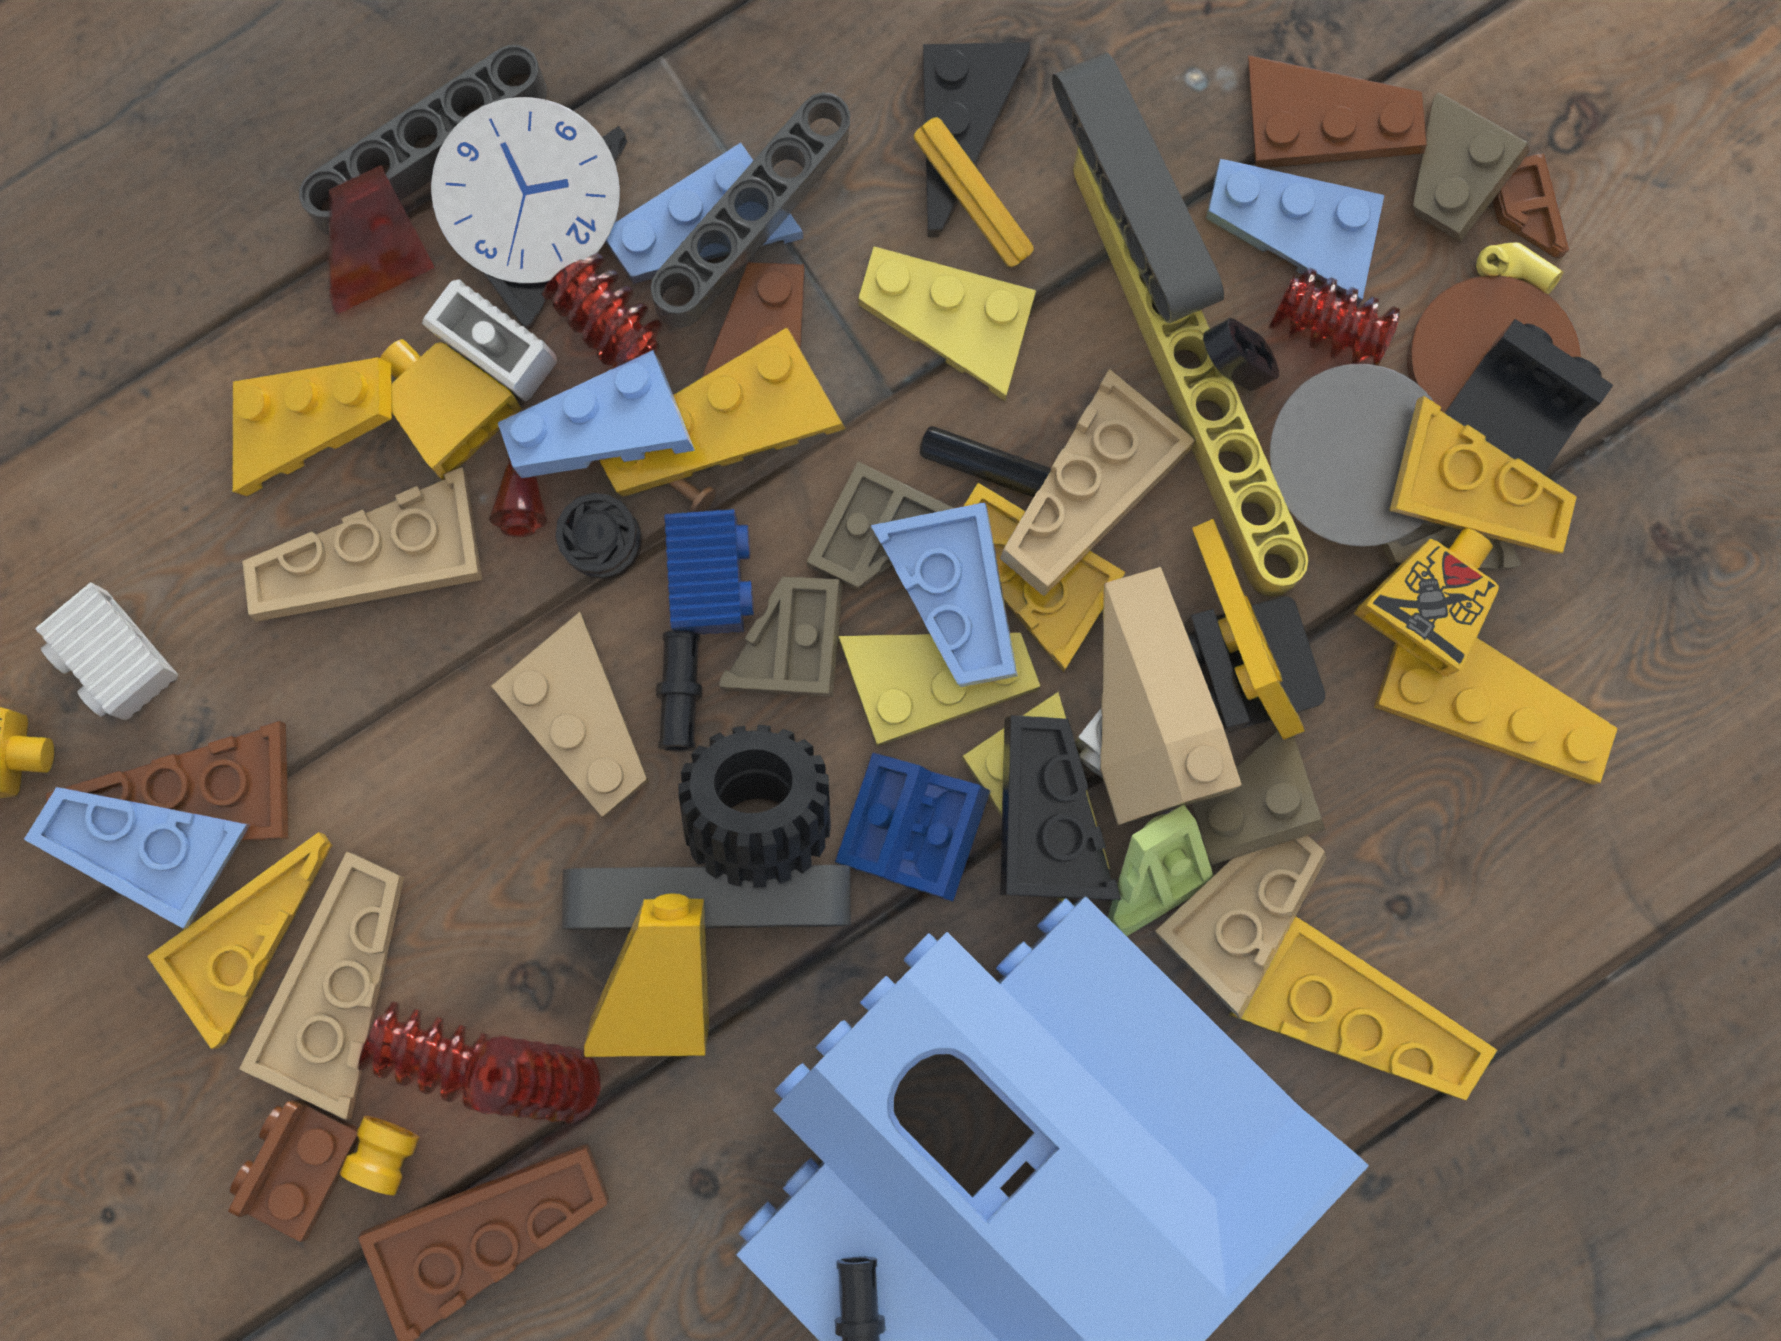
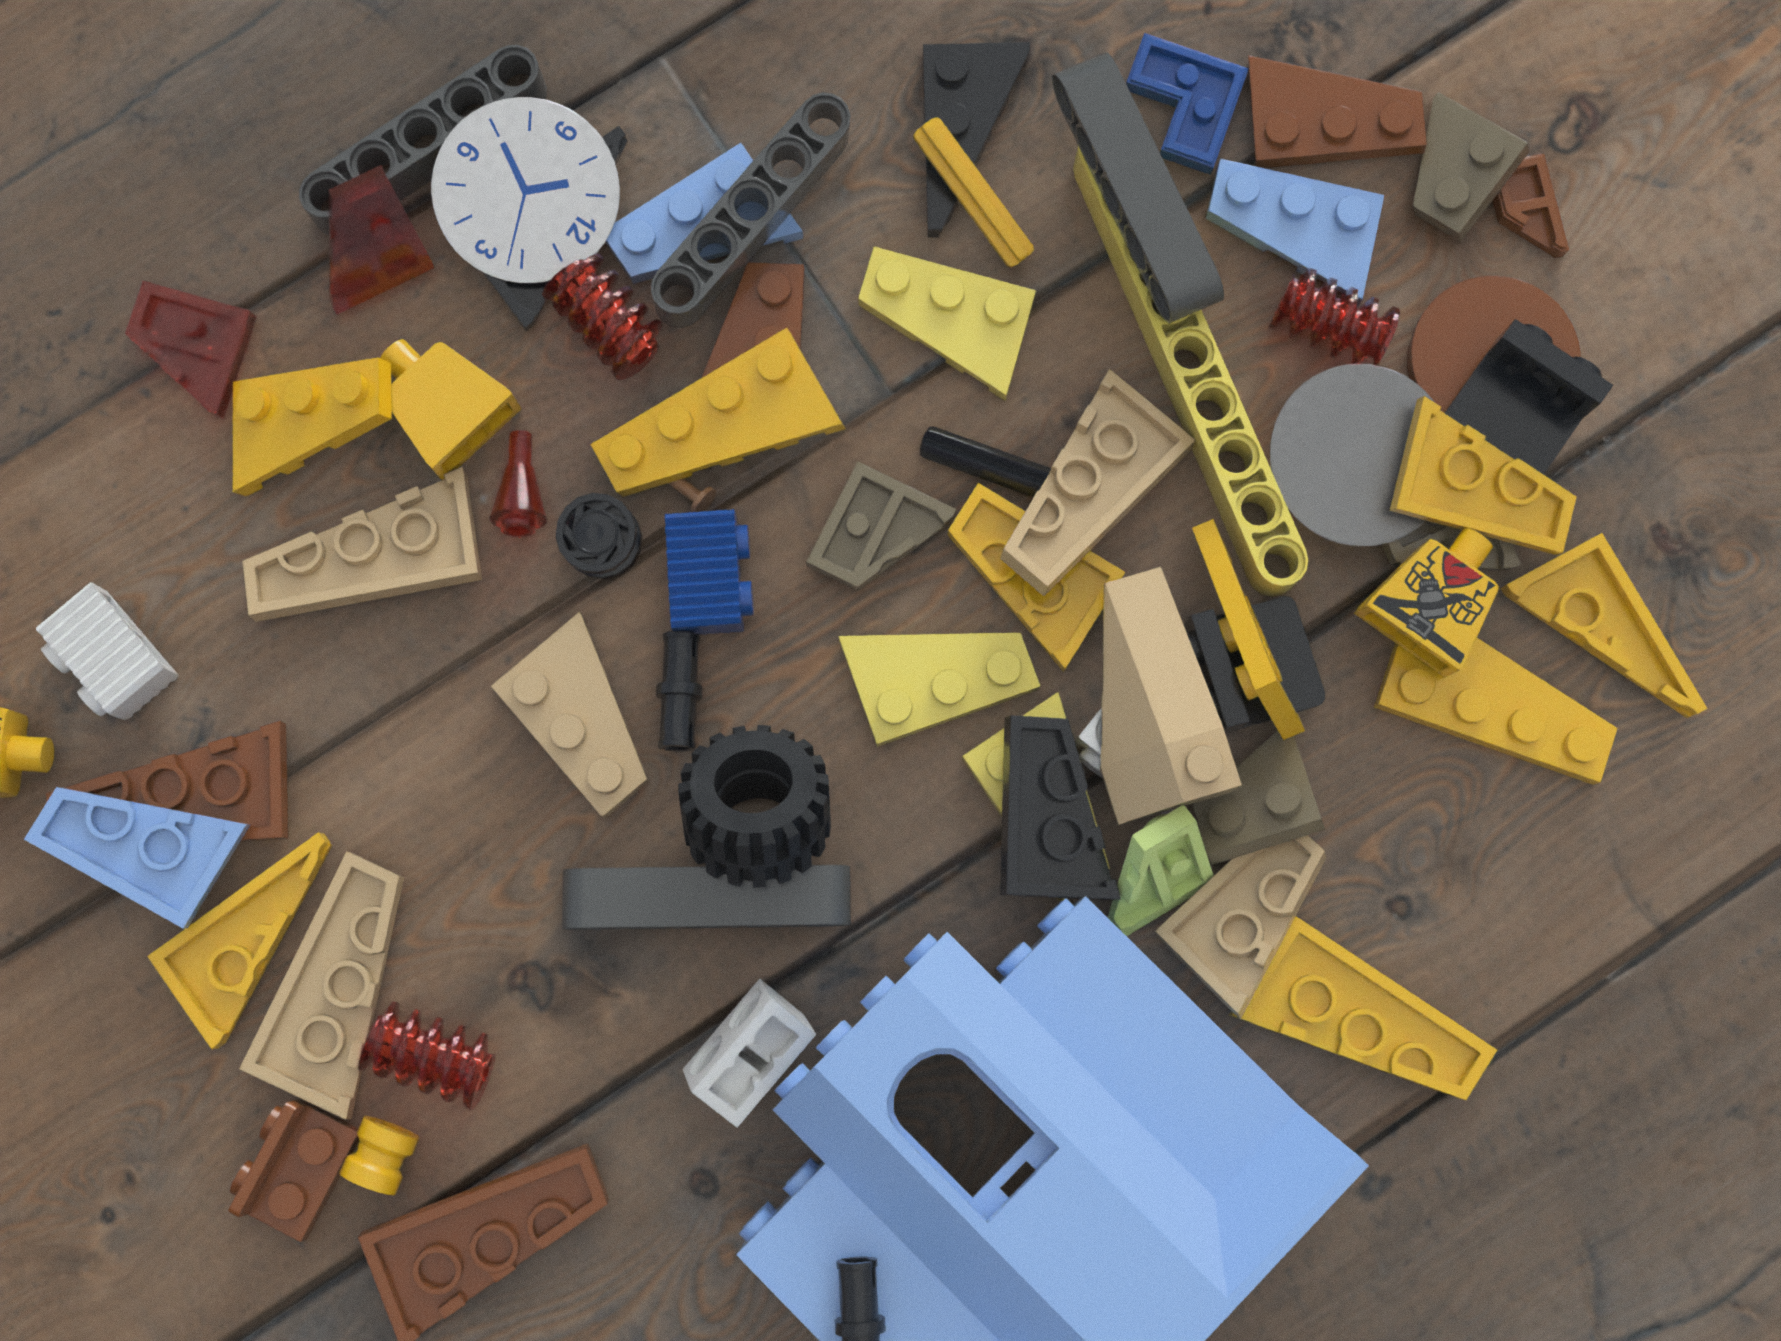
(192, 341): none -> clear red wing
(490, 339): white brick -> none
(532, 1080): clear red piece -> none
(603, 418): light blue wing -> none
(657, 986): yellow slope -> none
(748, 1053): none -> white brick
(793, 642): dark tan wing -> none
(913, 826): blue slope -> none
(956, 586): light blue wing -> none
(1201, 91): none -> blue tile
(1241, 354): black beam -> none
(1519, 263): light yellow arm -> none
(1599, 609): none -> yellow wing

